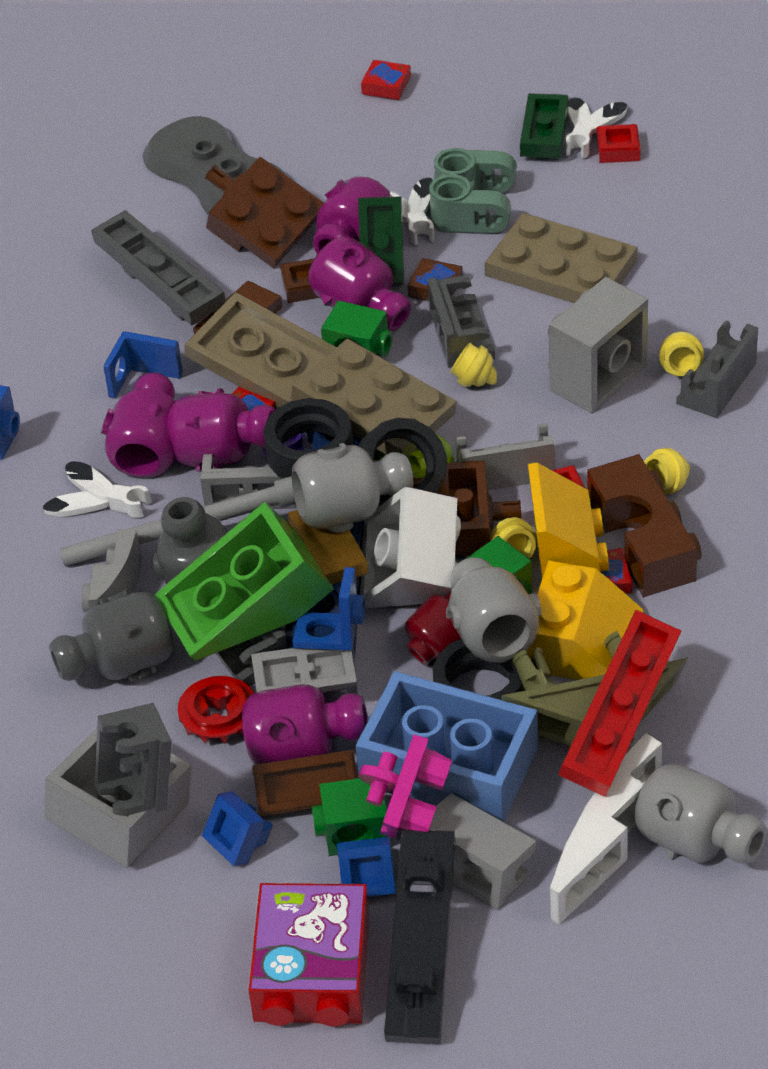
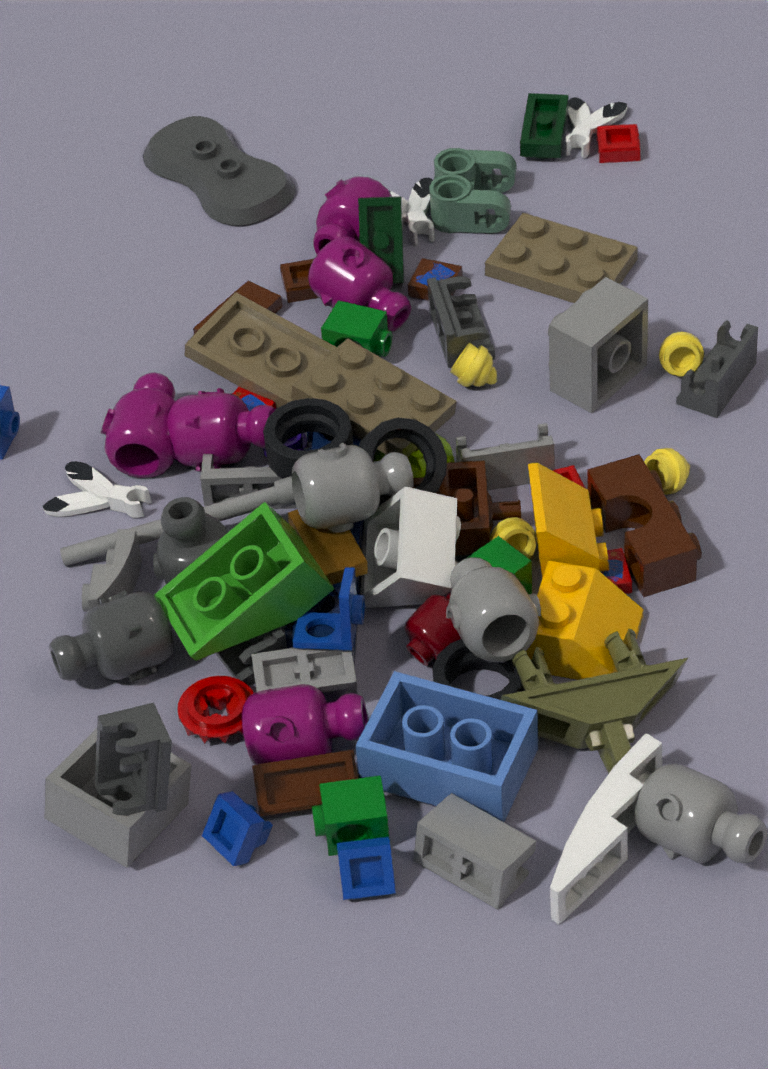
(141, 354): blue bracket -> none
(158, 267): dark grey hinge -> none
(261, 211): reddish brown plate -> none
(309, 954): brick -> none
(386, 79): red tile -> none
(419, 766): dark pink hips -> none
(420, 938): black hinge -> none
(619, 703): red plate -> none

